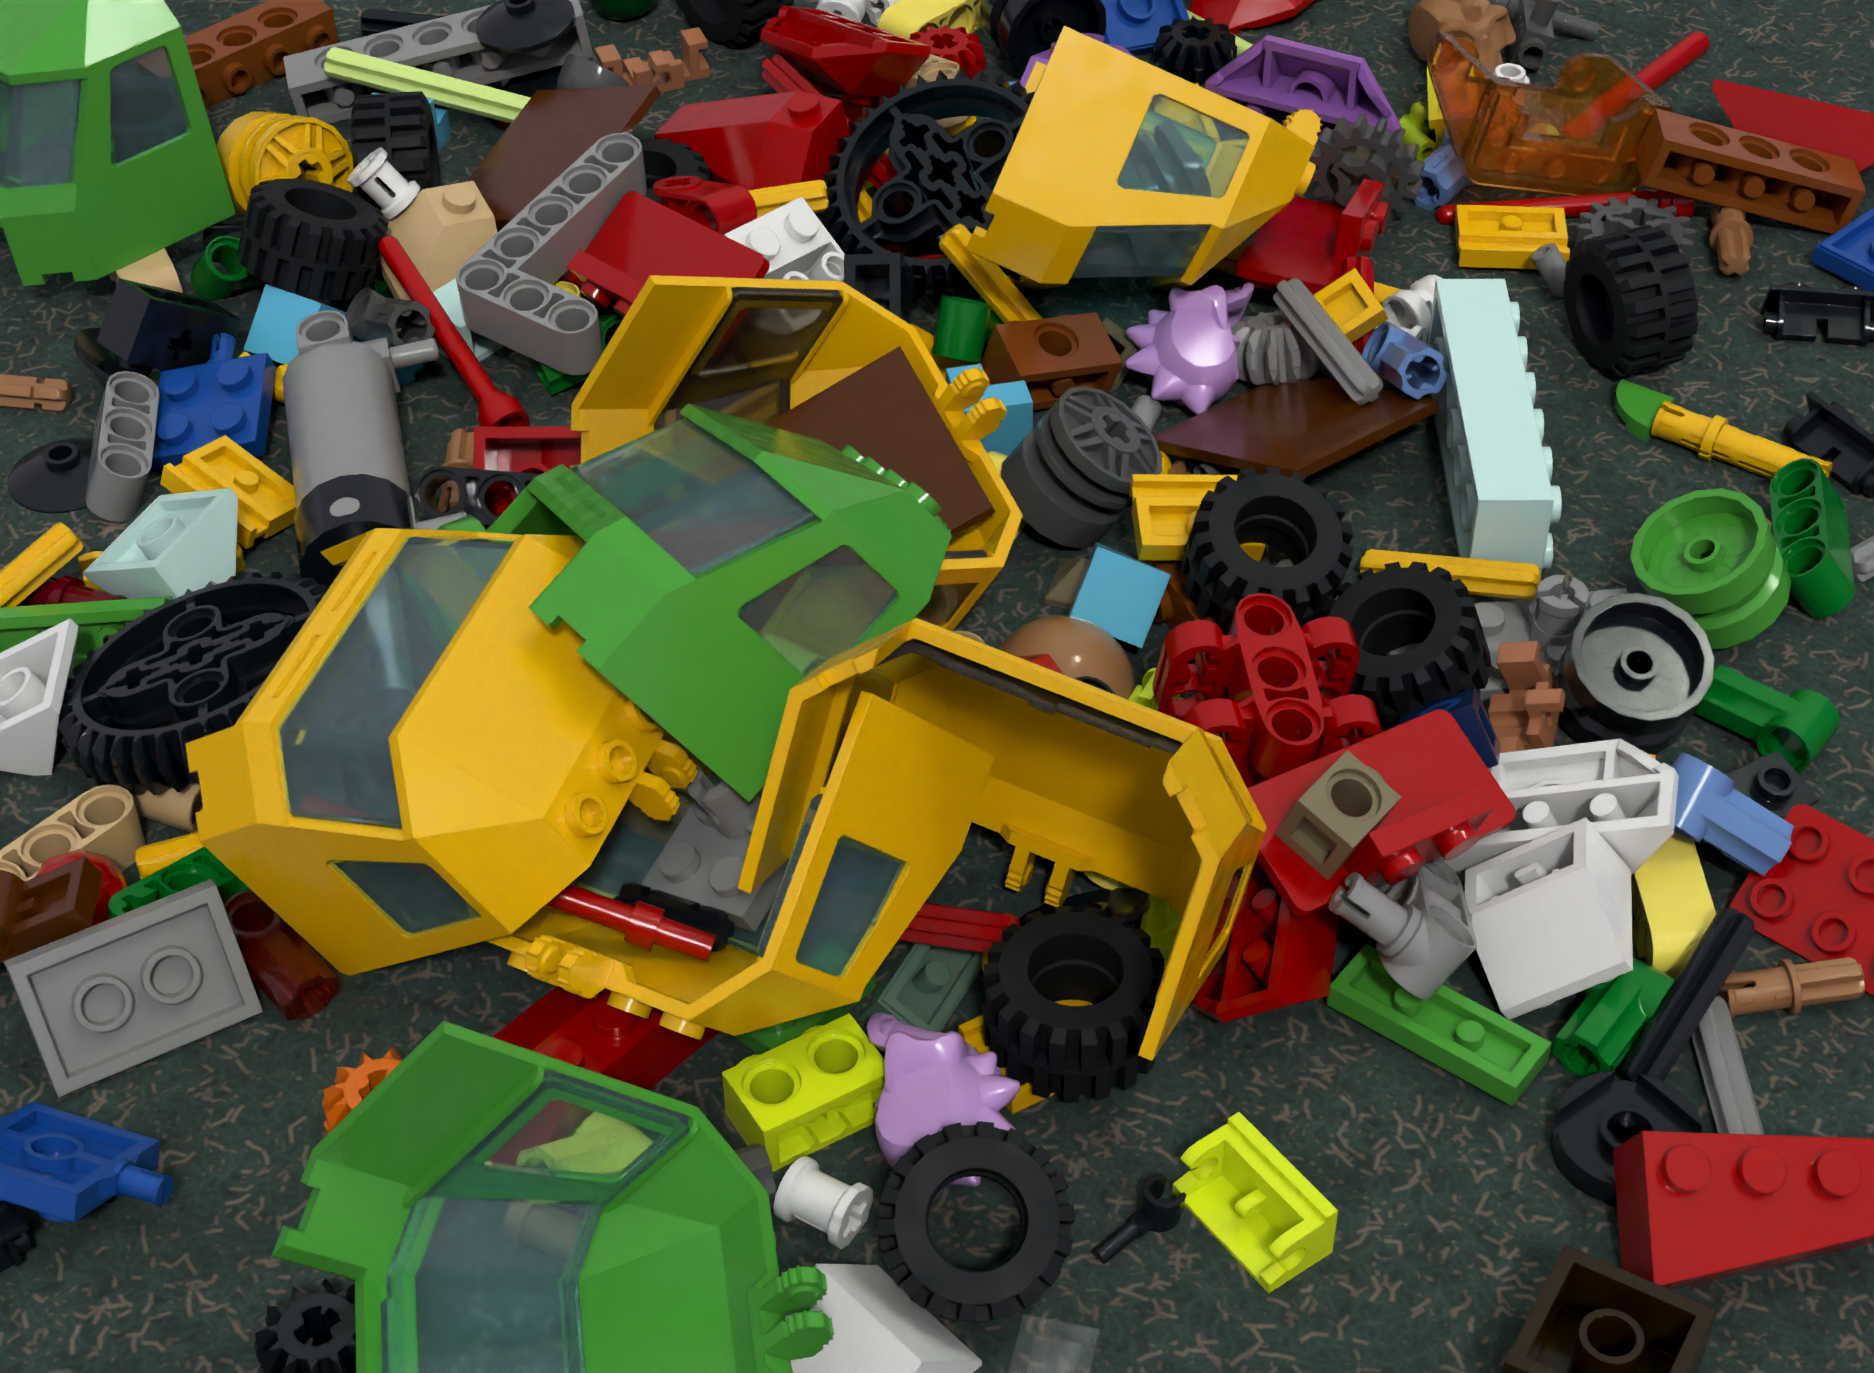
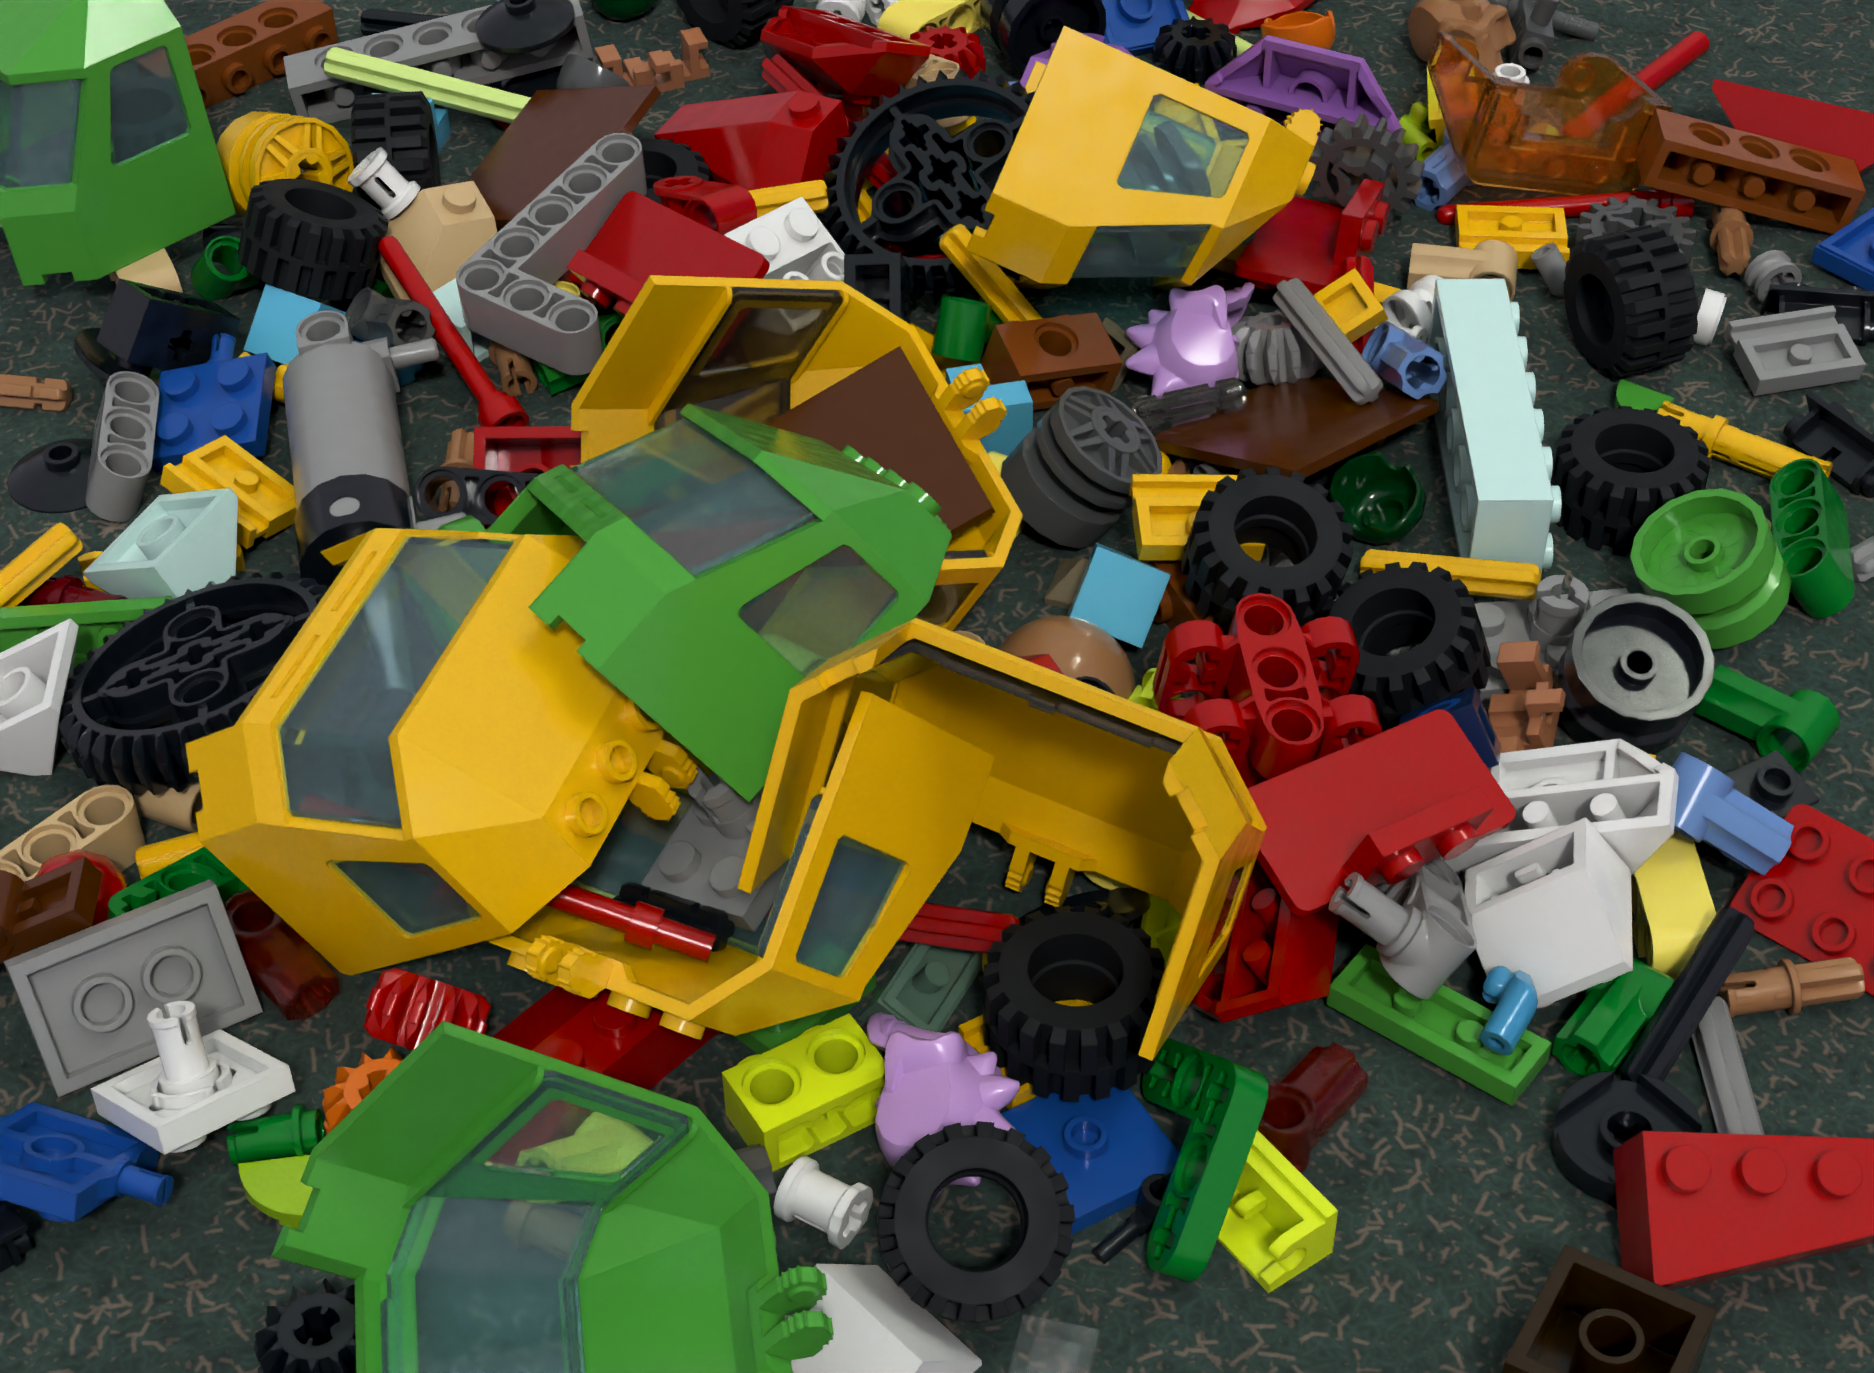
(192, 1084): none -> white plate
(275, 1135): none -> green pin
(276, 1187): none -> lime tile
(410, 1006): none -> red gear
(512, 368): none -> medium nougat pin
(1099, 1148): none -> blue plate
(1191, 403): none -> clear smoke axle
(1225, 1115): none -> green beam
(1303, 27): none -> orange hair
(1311, 1101): none -> clear red piece
(1324, 833): dark tan brick -> none
(1378, 498): none -> dark green hair
(1448, 262): none -> tan piece
(1514, 1010): none -> dark azure arm
(1623, 469): none -> black tyre
(1709, 316): none -> white tile
(1765, 267): none -> light grey bush
(1794, 350): none -> light grey plate

